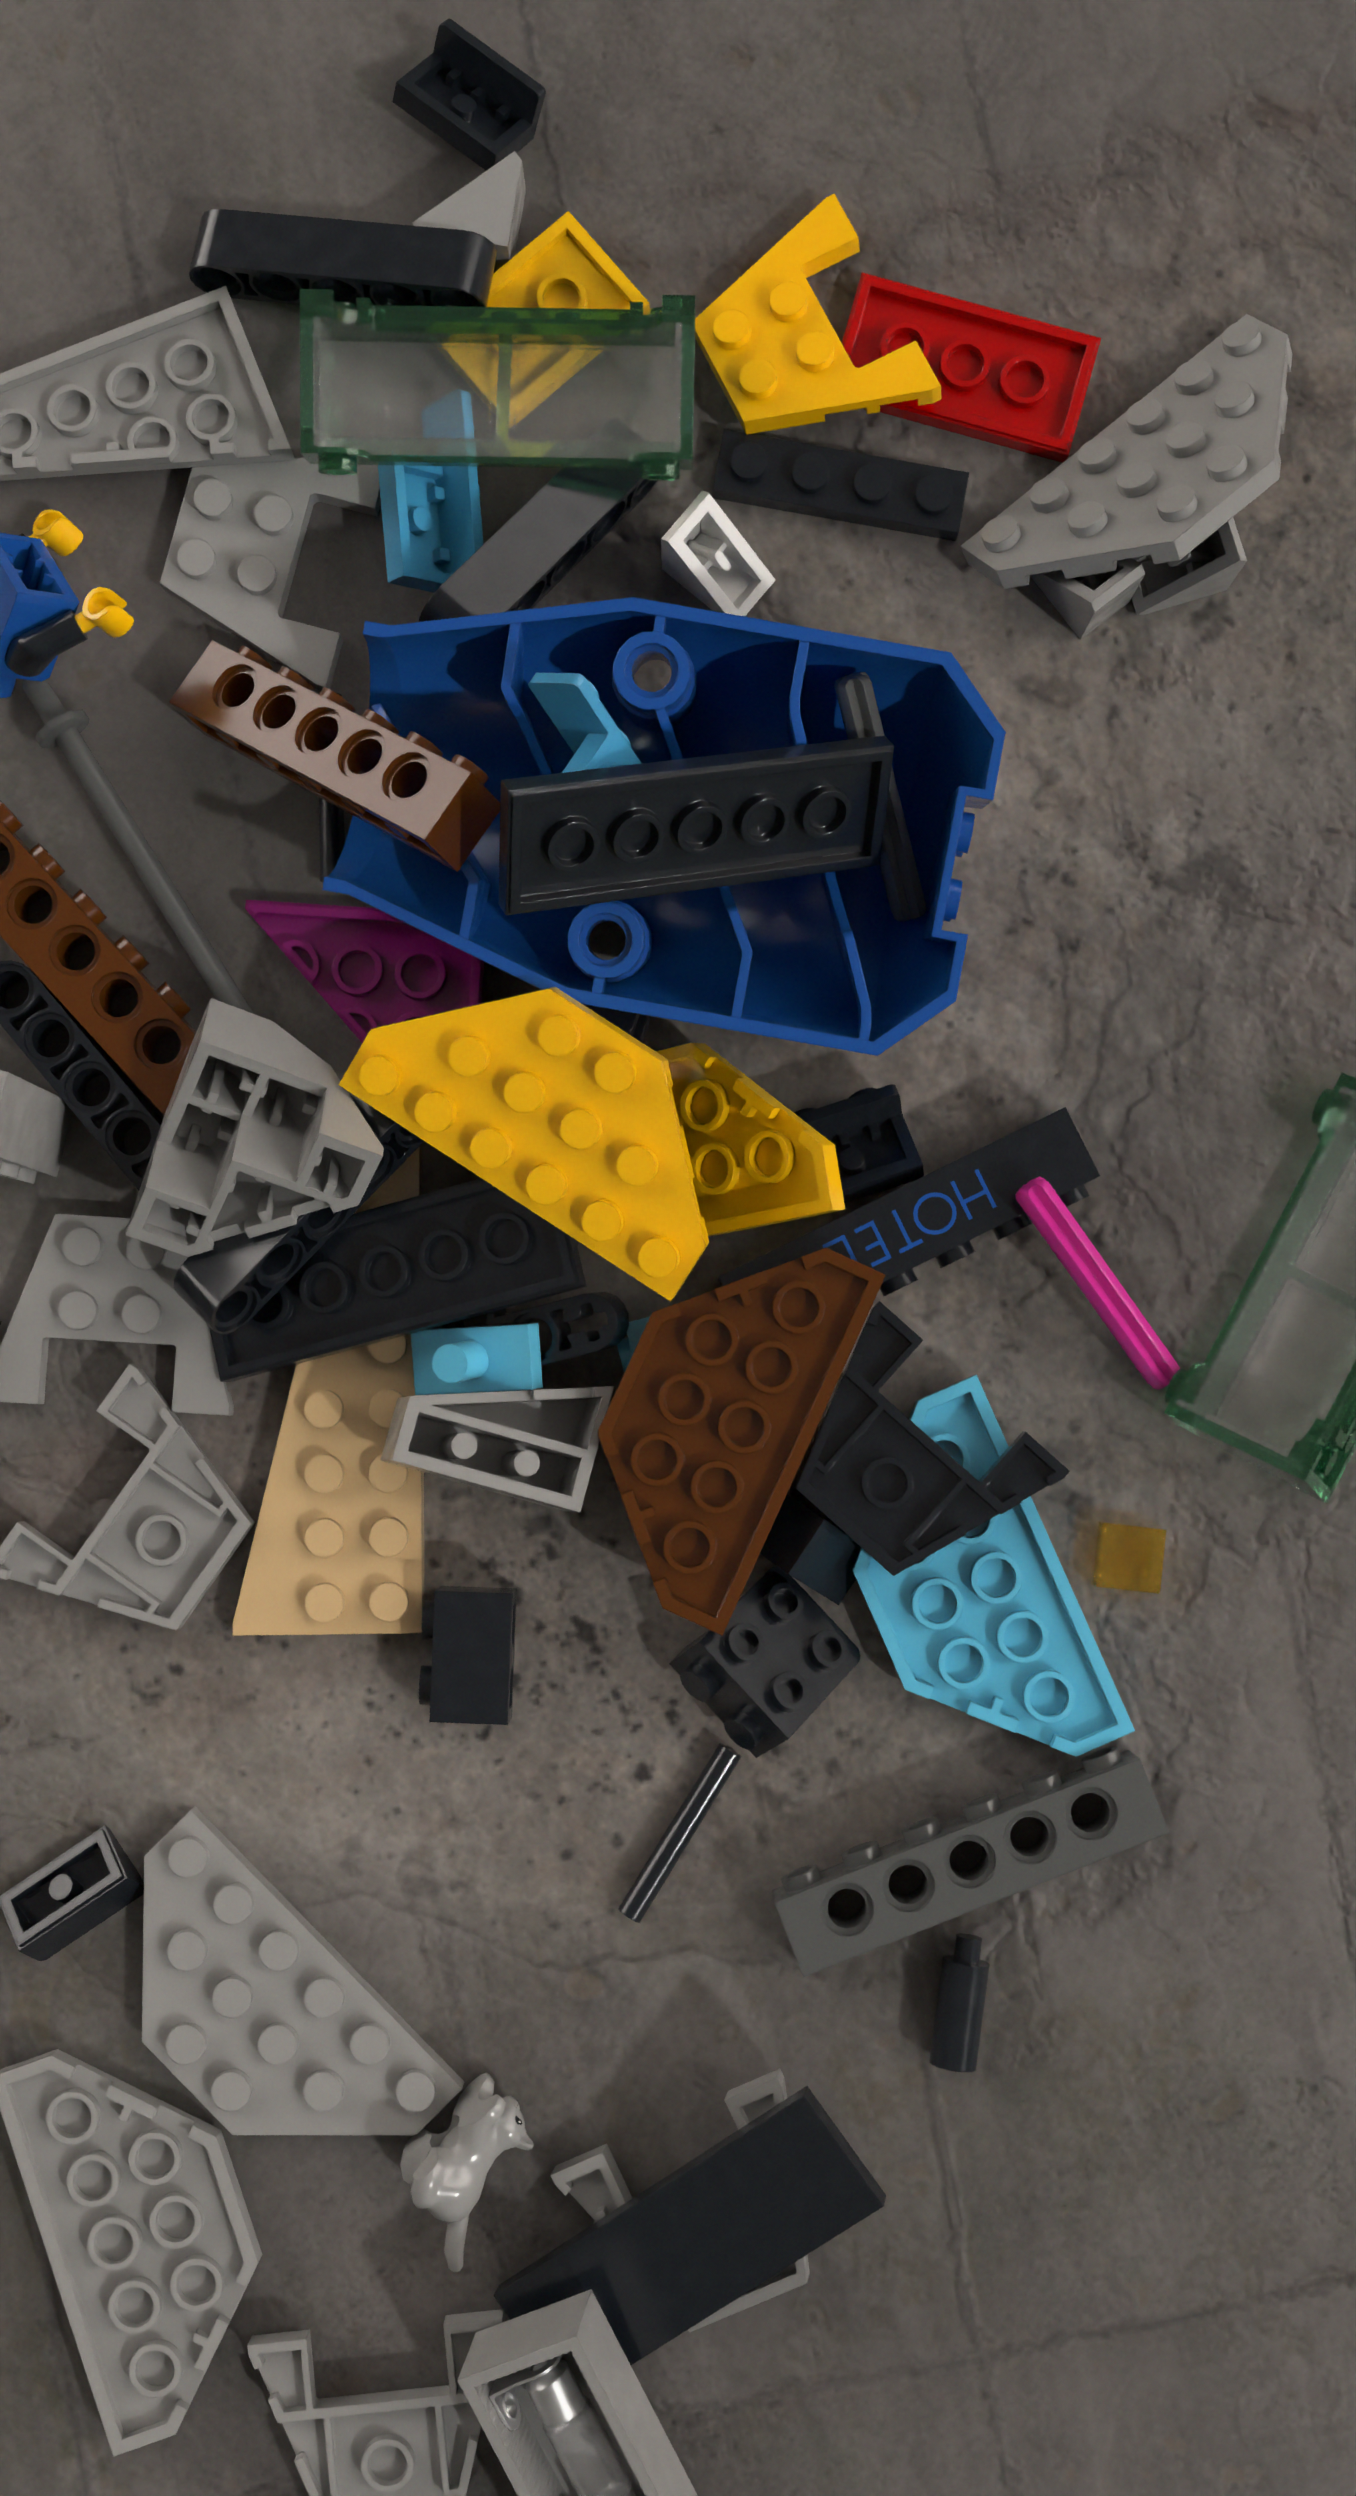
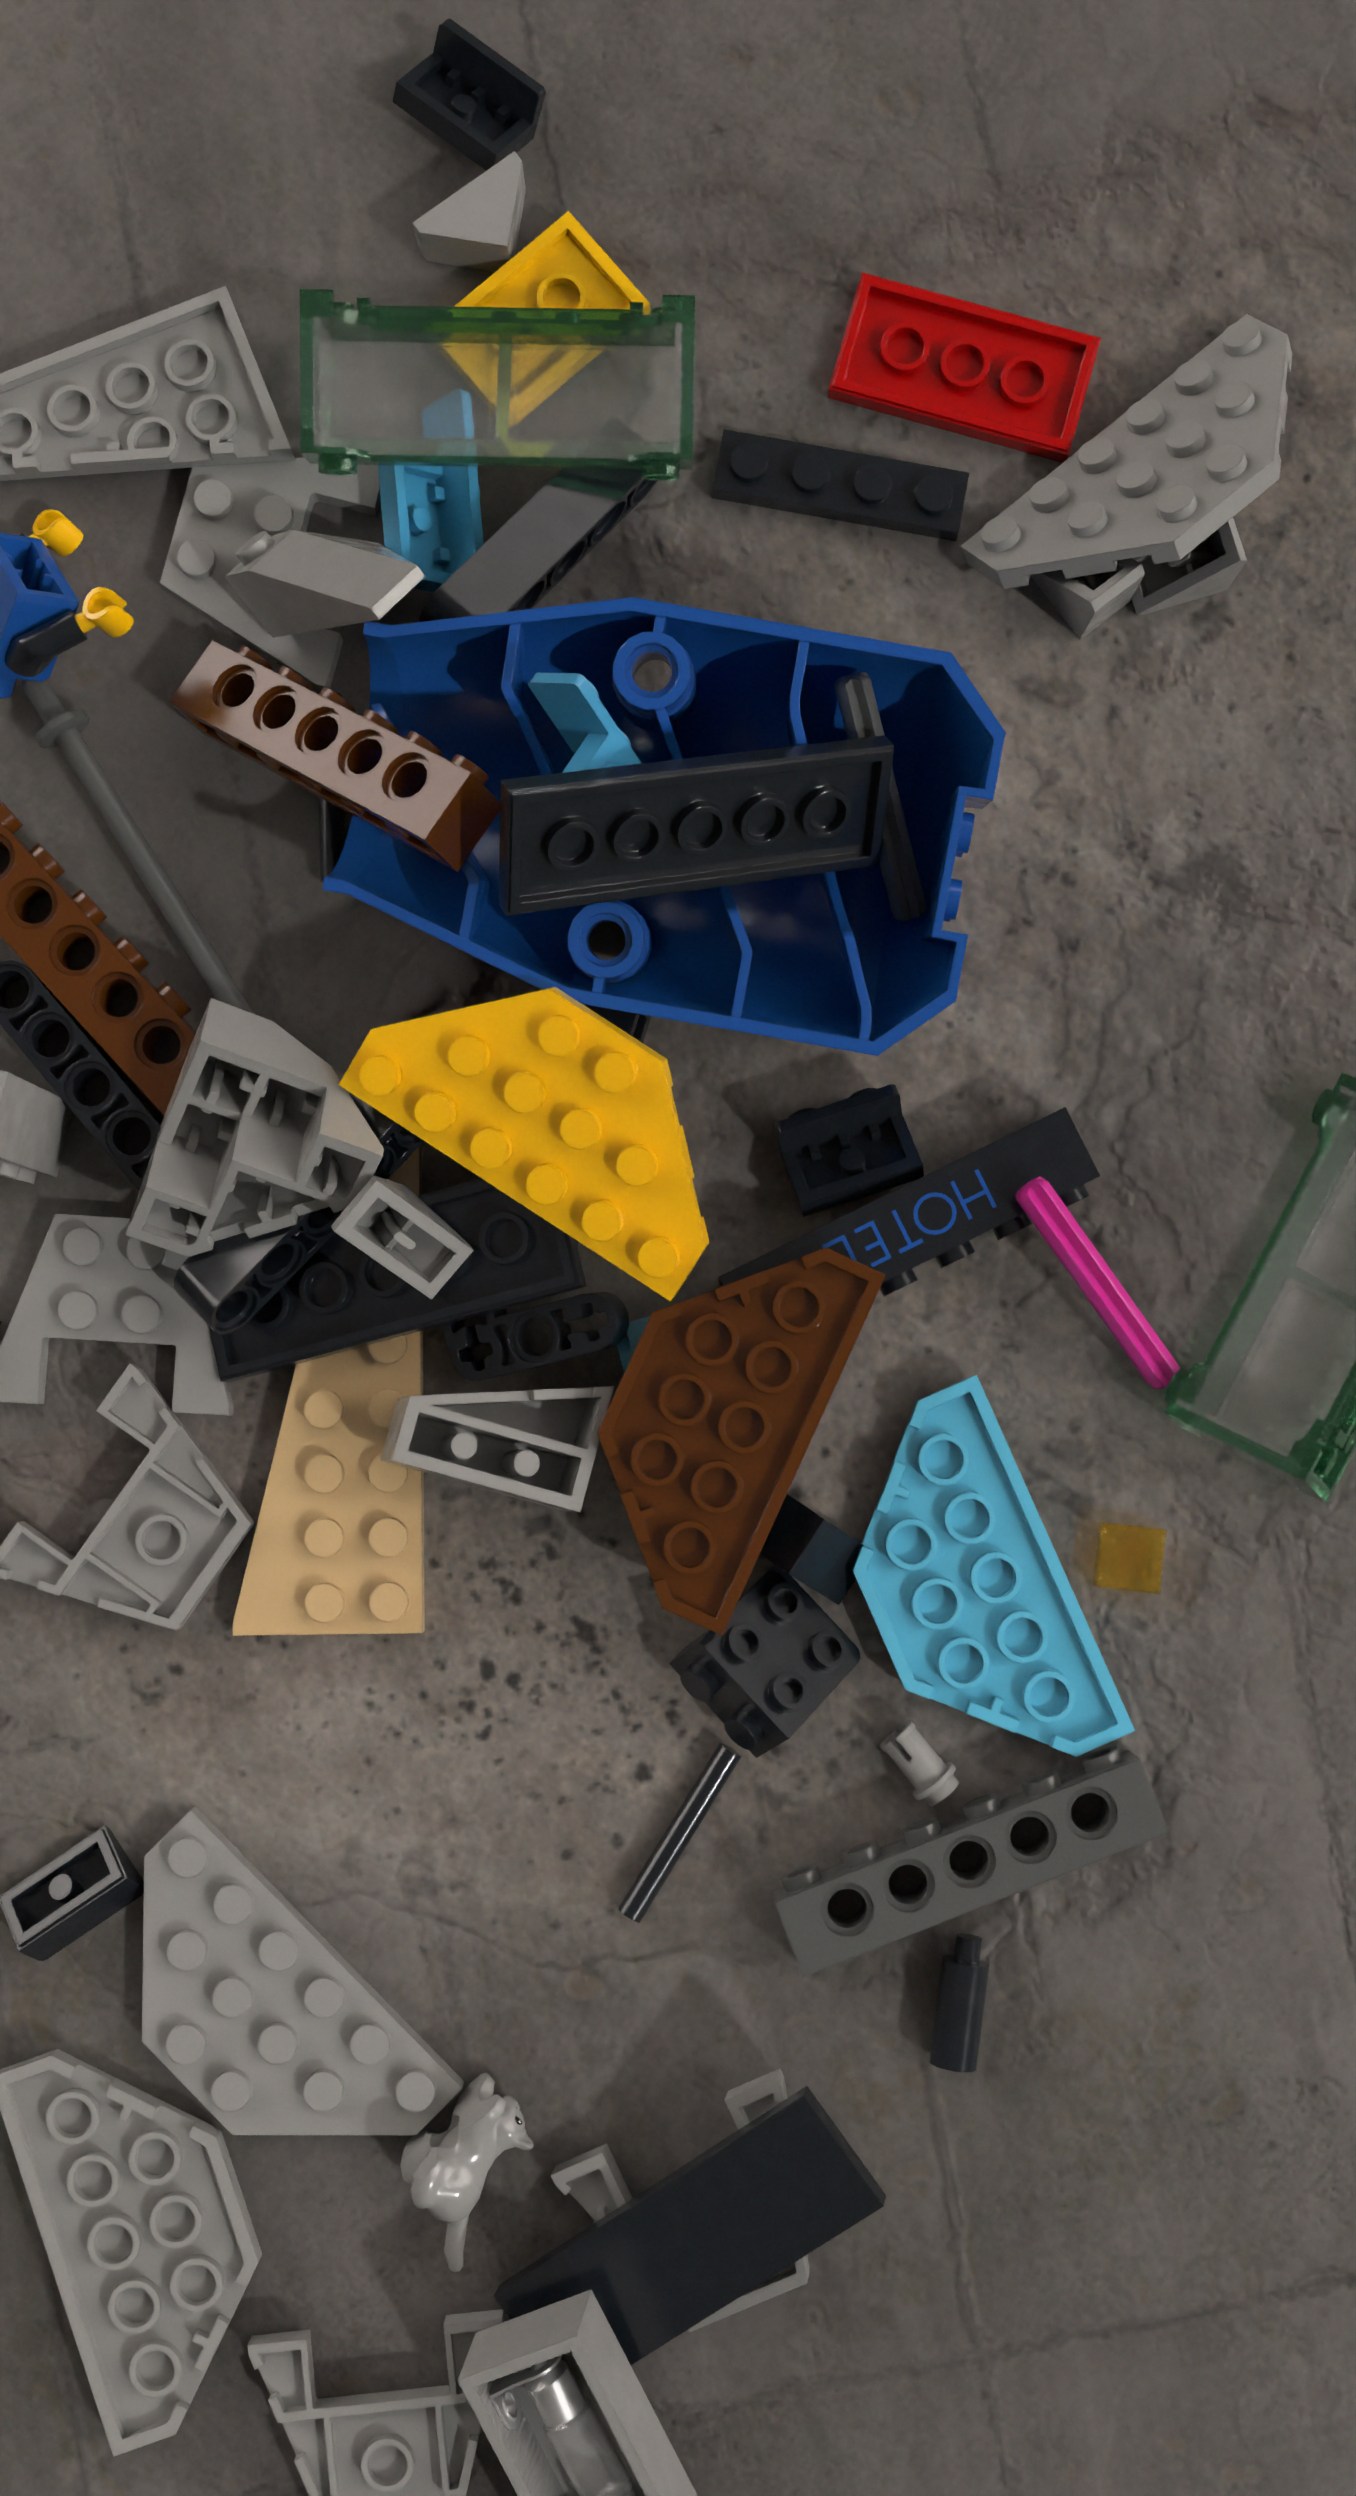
(319, 580): none -> light grey wedge
(371, 963): magenta tile -> none
(391, 264): black beam -> none
(403, 1235): none -> light grey slope
(470, 1655): black brick -> none
(477, 1359): medium azure tile -> none
(714, 559): white slope -> none
(747, 1149): yellow plate -> none
(779, 348): yellow wing -> none
(889, 1478): black wing -> none
(920, 1764): none -> light grey pin

